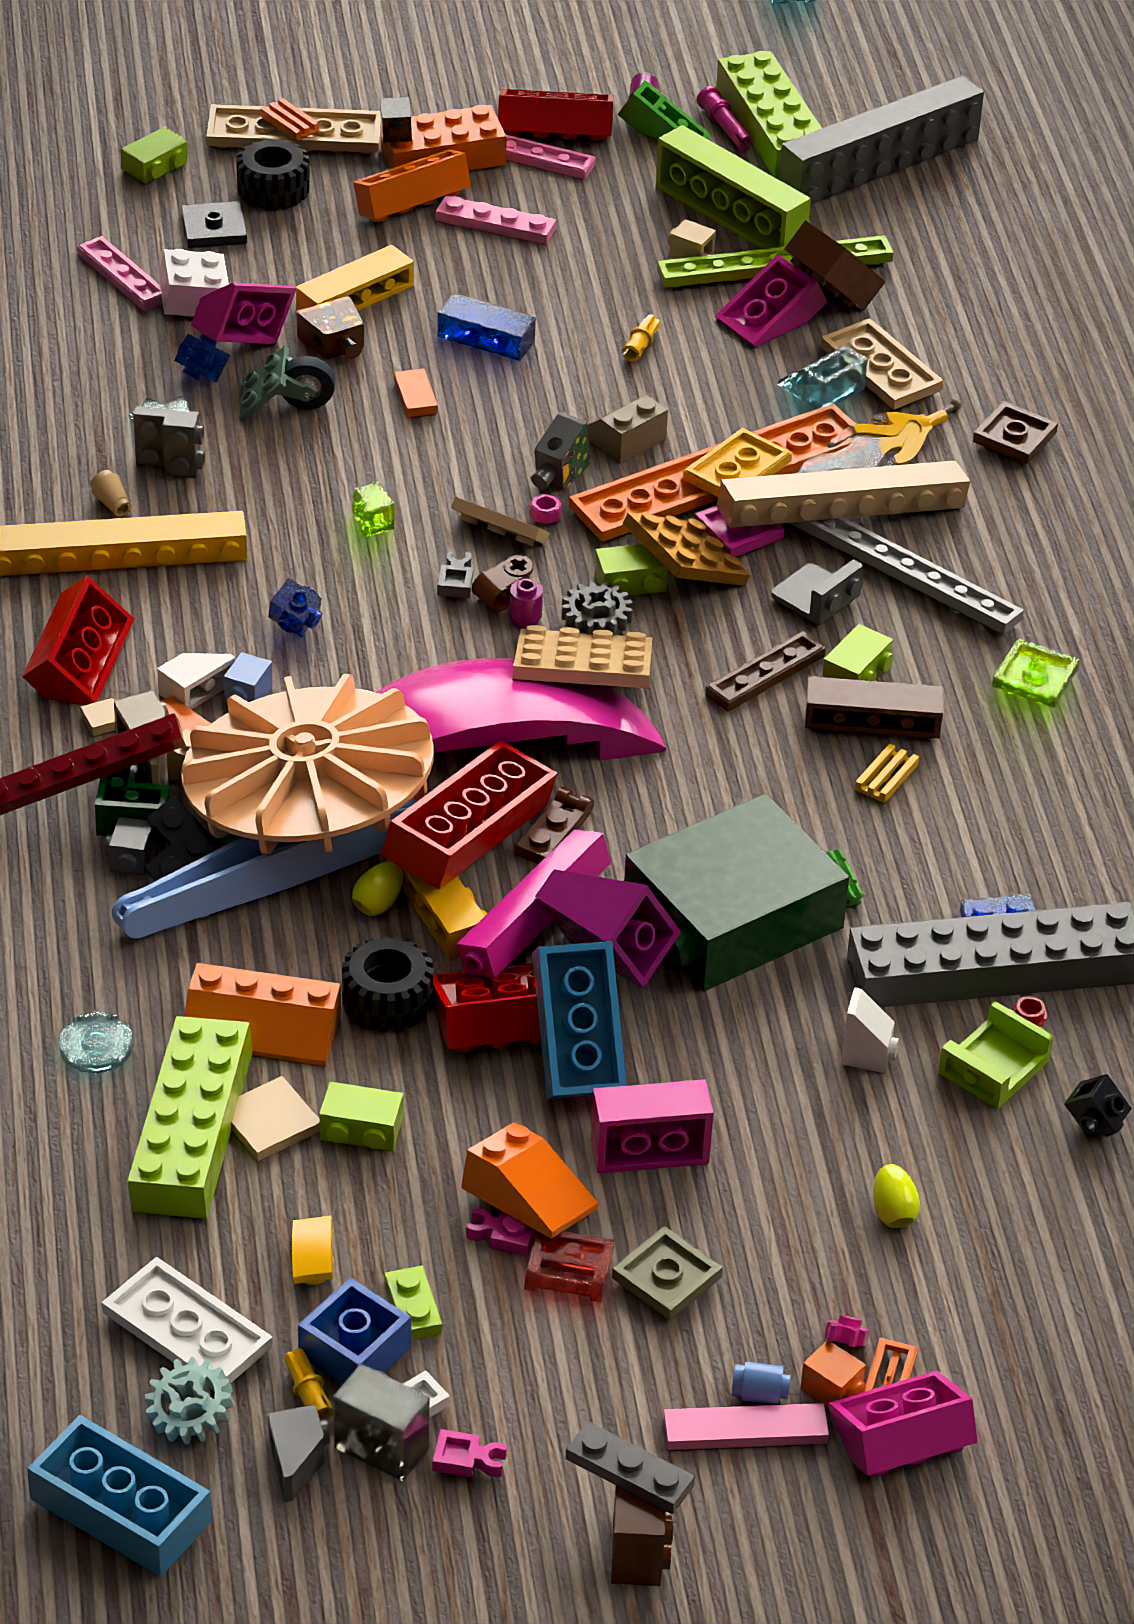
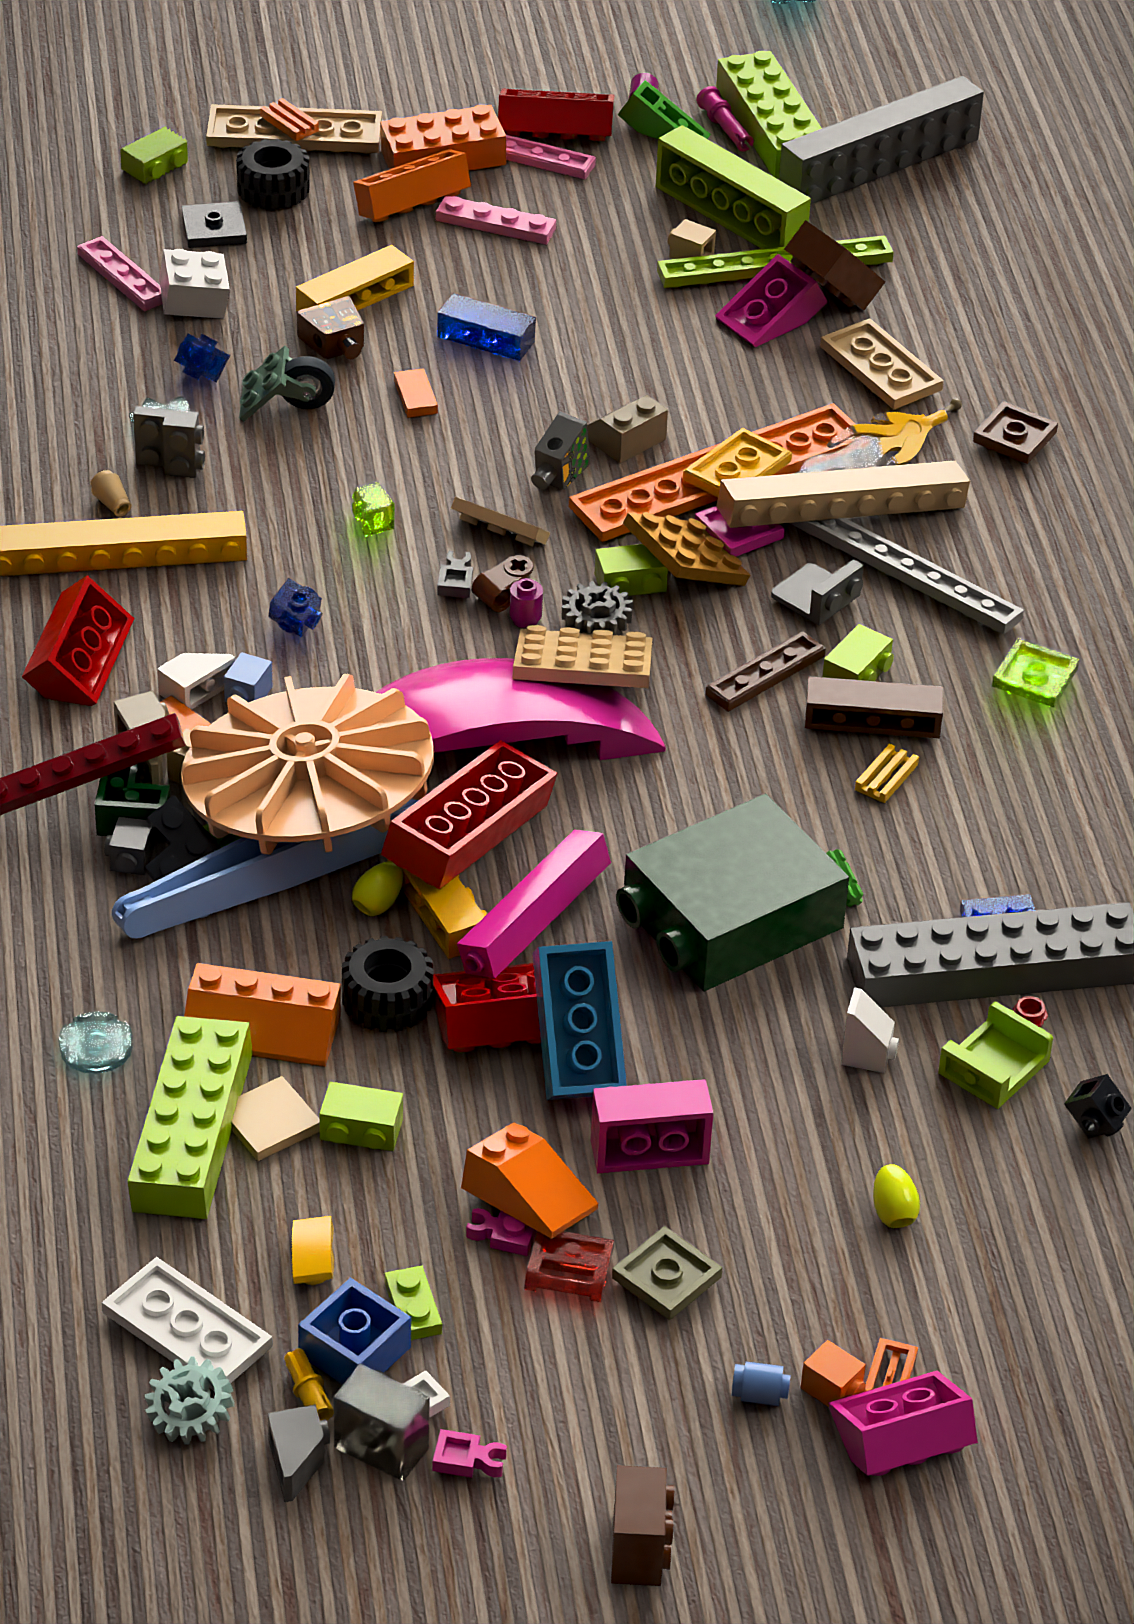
(99, 716): tile -> none
(120, 1495): dark azure brick -> none
(244, 313): dark pink slope -> none
(395, 119): black brick -> none
(545, 509): dark pink tile -> none
(554, 825): reddish brown plate -> none
(615, 911): magenta slope -> none
(630, 1467): plate -> none
(641, 338): yellow axle -> none
(745, 1426): bright pink tile -> none
(828, 378): clear light blue slope -> none
(847, 1331): dark pink plate -> none

